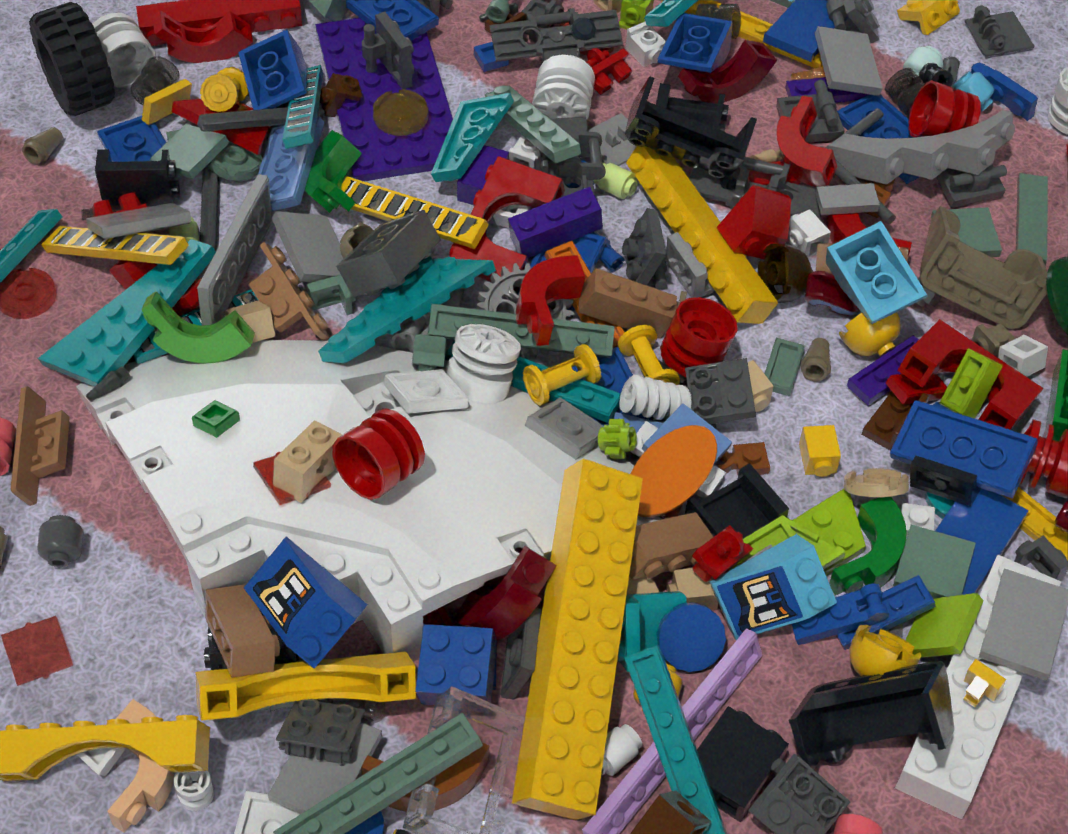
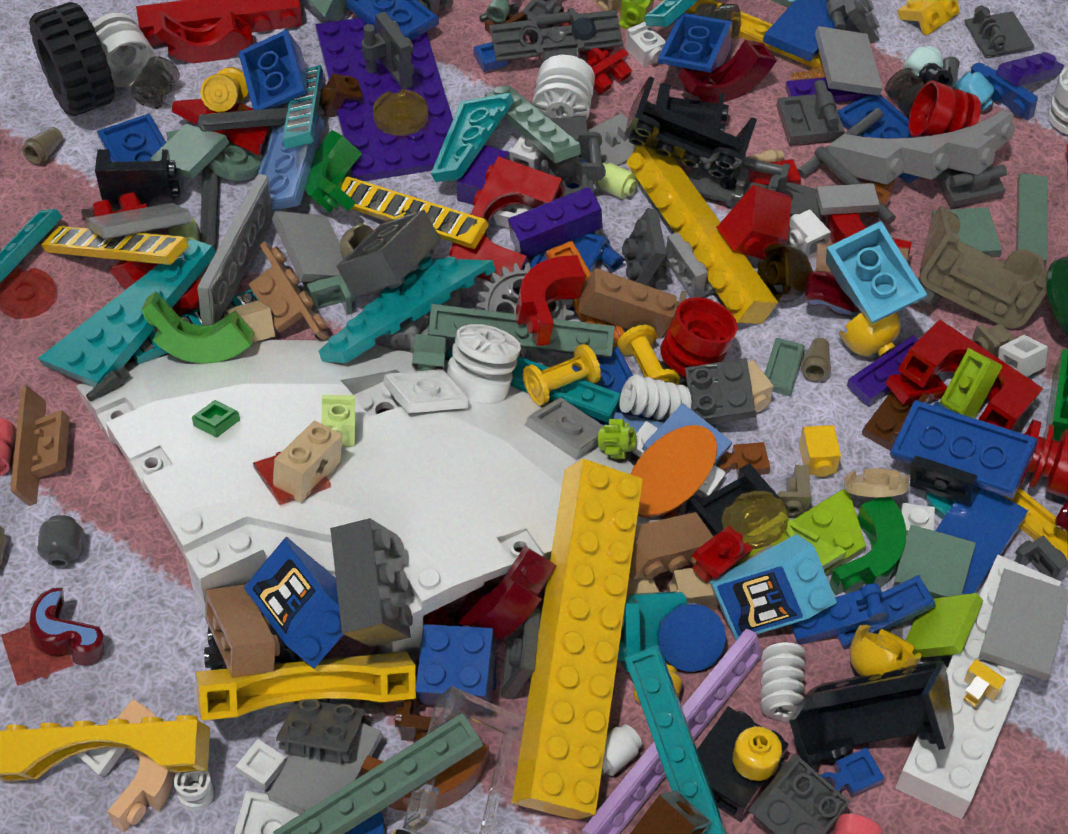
(61, 635): none -> dark red animal
(160, 103): yellow tile -> none
(261, 764): none -> white plate
(339, 415): none -> yellowish green brick
(371, 582): none -> dark grey brick
(378, 453): red wheel -> none
(411, 726): none -> reddish brown bracket
(757, 517): none -> clear yellow tile
(757, 753): none -> yellow head
(782, 680): none -> white piece
(797, 491): none -> dark tan bracket
(807, 162): red arch -> none
(855, 773): none -> blue plate
(1030, 69): none -> dark purple plate

